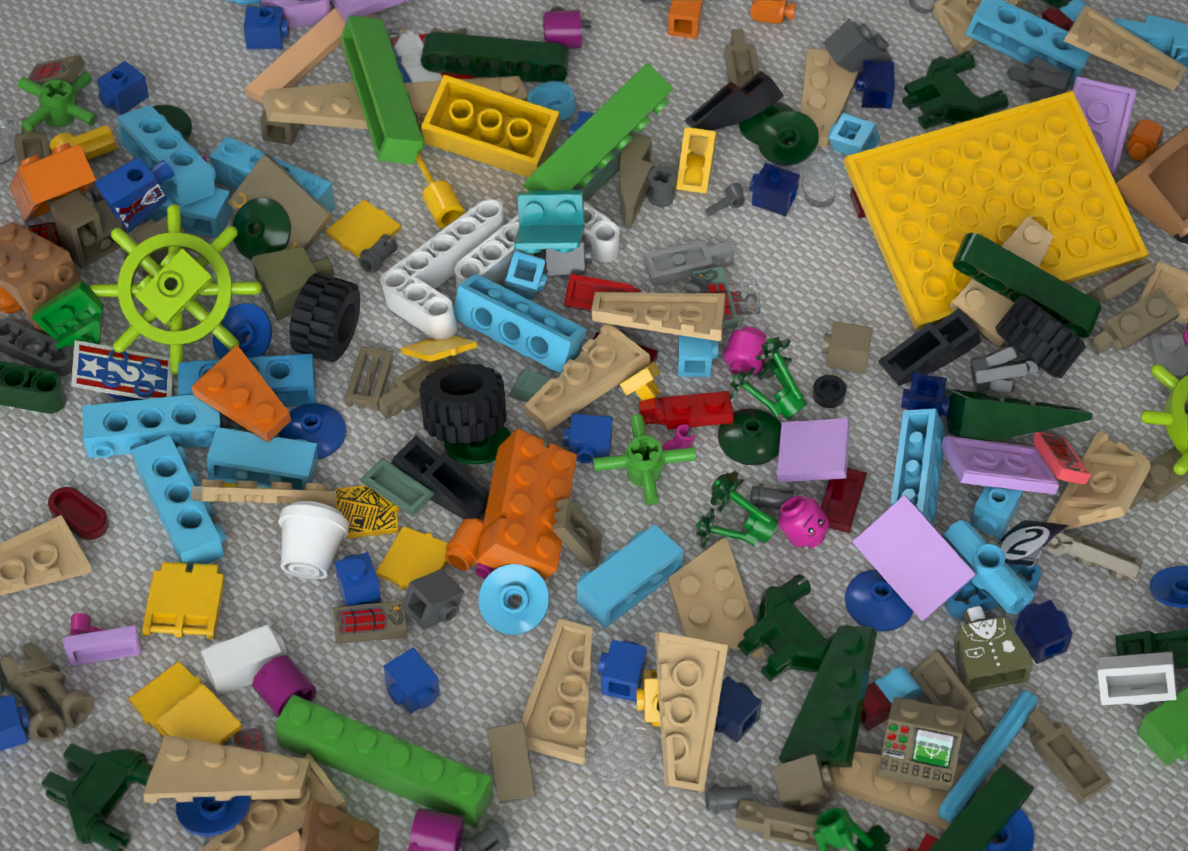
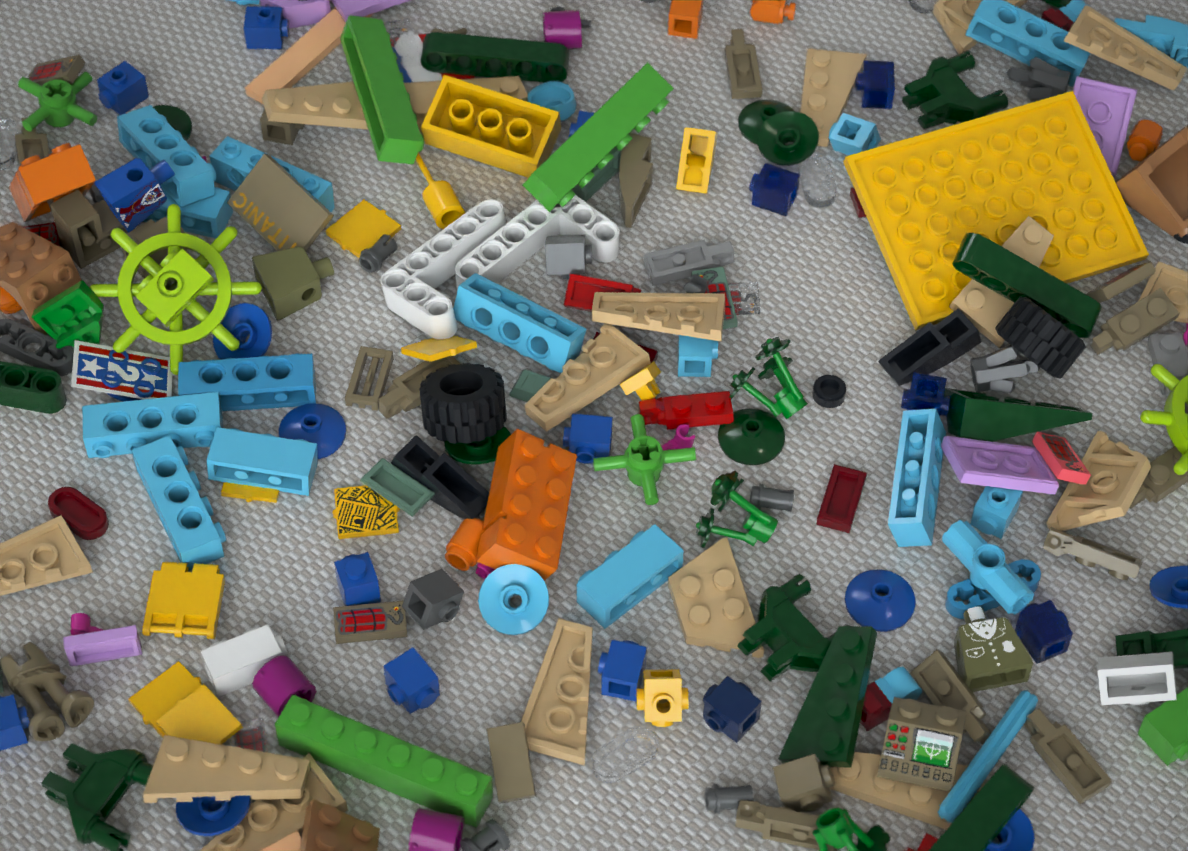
(93, 143): yellow piece -> none
(242, 395): orange wing -> none
(248, 492): tan wing -> none
(273, 227): dark green dish -> none
(310, 538): white piece -> none
(324, 317): black tyre -> none
(412, 557): yellow piece -> none
(525, 275): medium azure brick -> none
(550, 220): teal bracket -> none
(577, 532): dark tan tile -> none
(661, 190): dark grey bush -> none
(689, 696): tan wing -> none
(734, 198): dark grey hand -> none
(736, 104): black slope -> none
(742, 350): dark pink head -> none
(803, 522): dark pink head -> none
(813, 450): lavender tile -> none
(848, 346): dark tan brick -> none
(854, 44): dark grey slope -> none
(914, 558): lavender tile -> none
(1027, 541): sticker -> none

